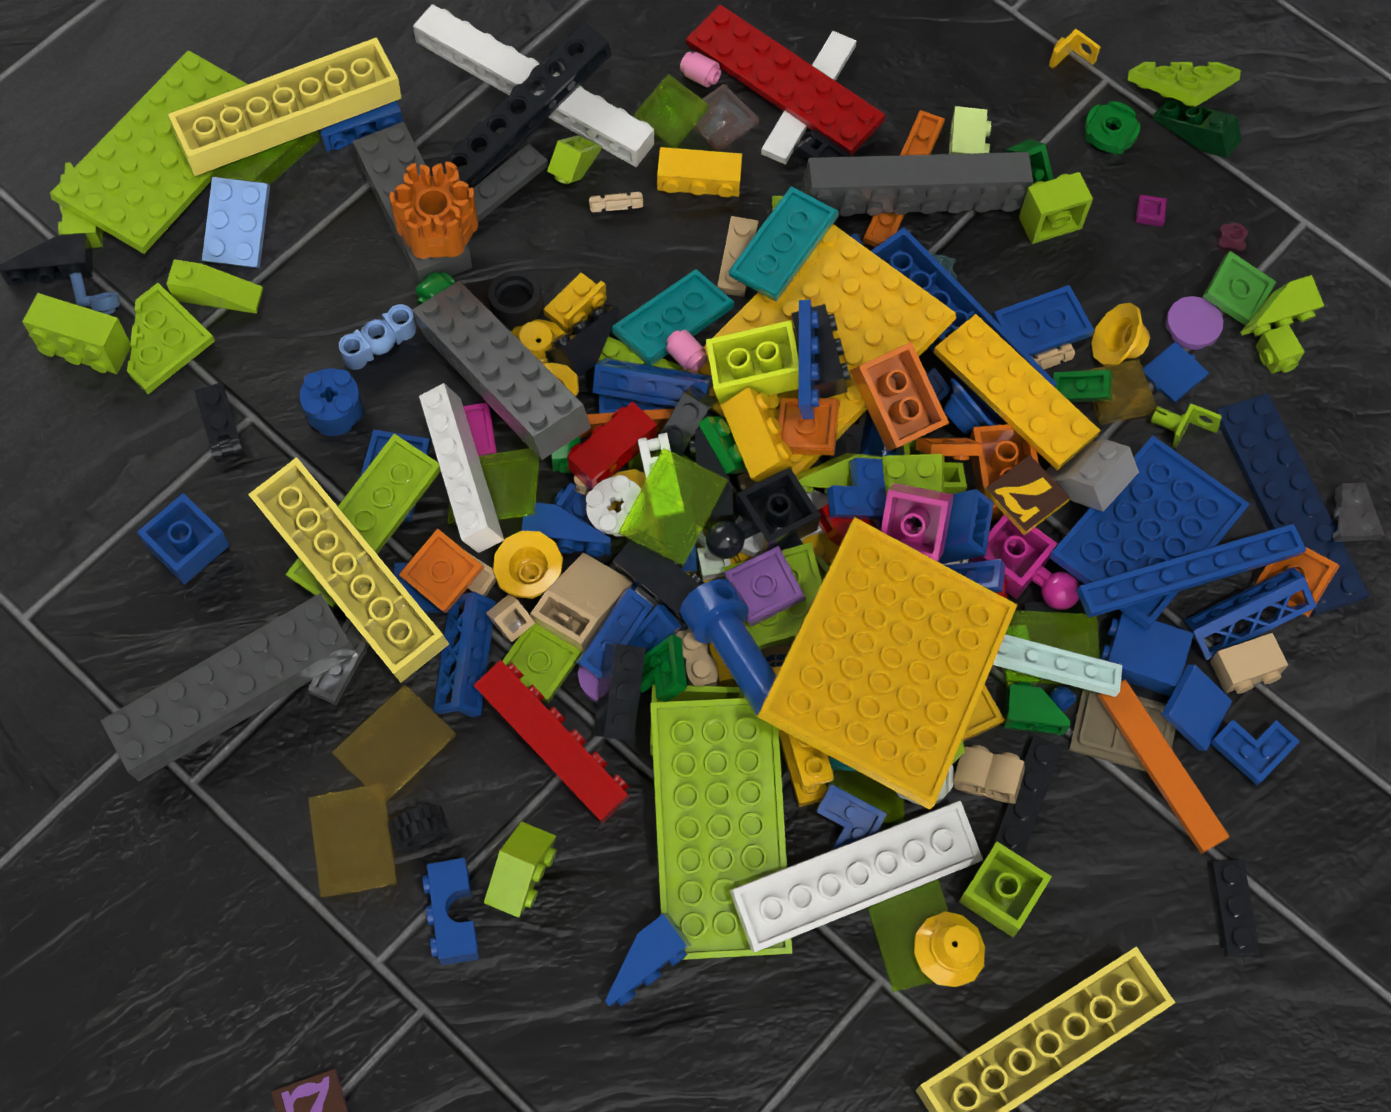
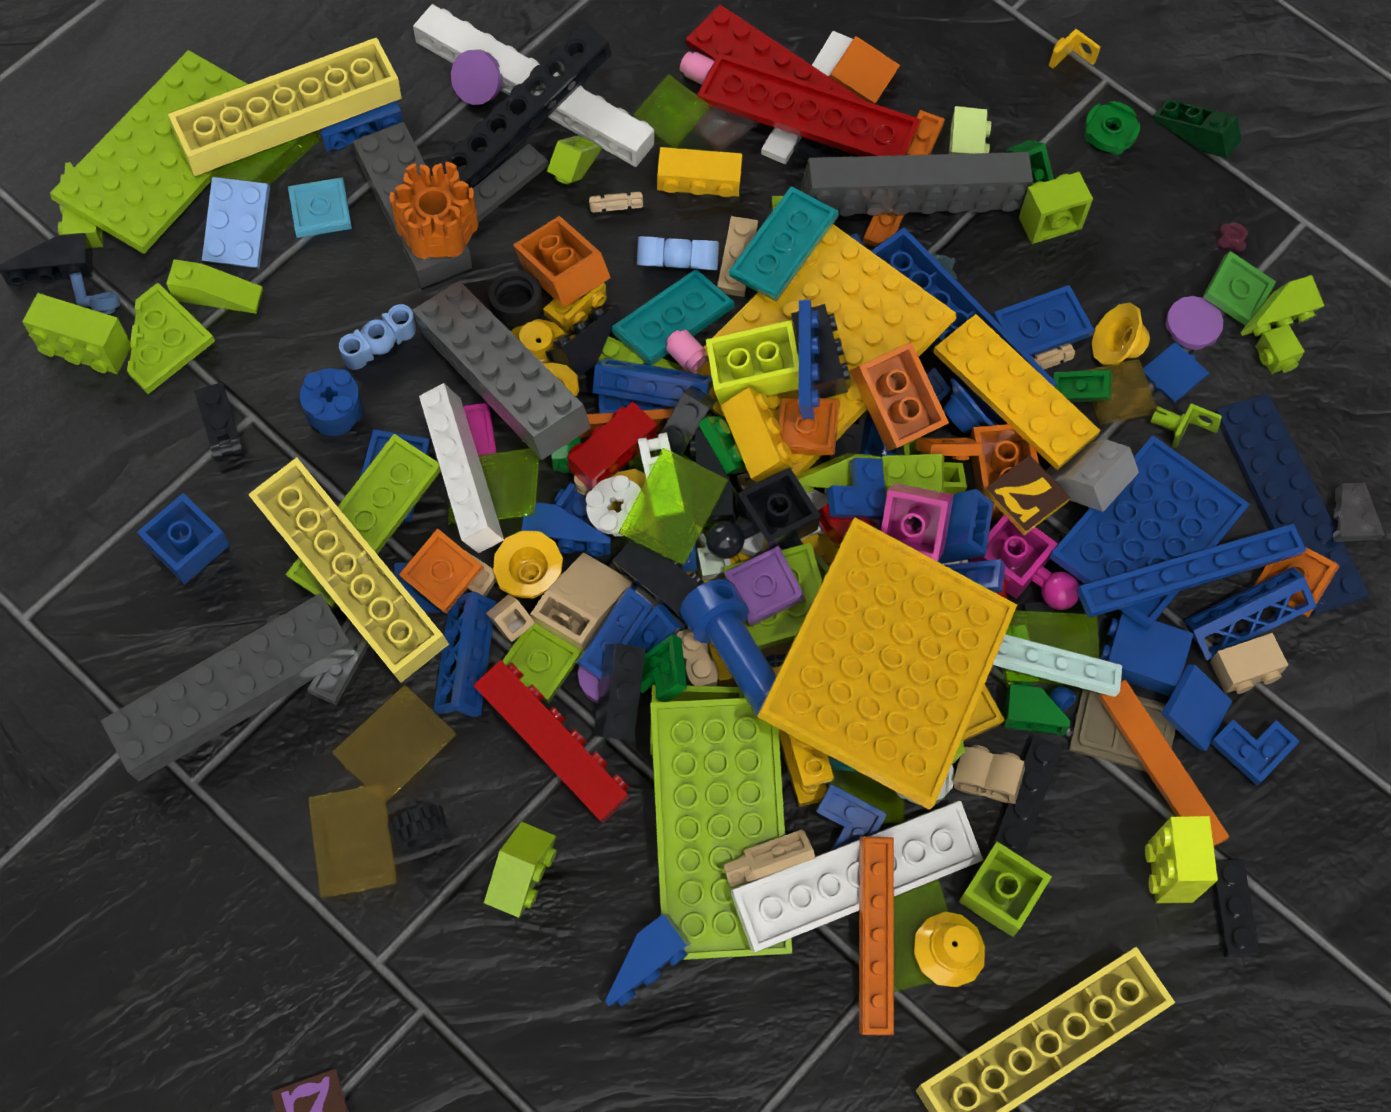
(319, 207): none -> medium azure tile
(432, 285): green head -> none
(453, 940): blue arch -> none
(476, 77): none -> medium lavender tile
(562, 261): none -> orange brick
(677, 253): none -> light blue piece
(770, 858): none -> tan hinge
(807, 109): none -> red plate
(864, 70): none -> orange tile
(876, 936): none -> orange tile
(1151, 210): magenta tile -> none
(1181, 860): none -> neon yellow brick
(1184, 81): lime plate -> none

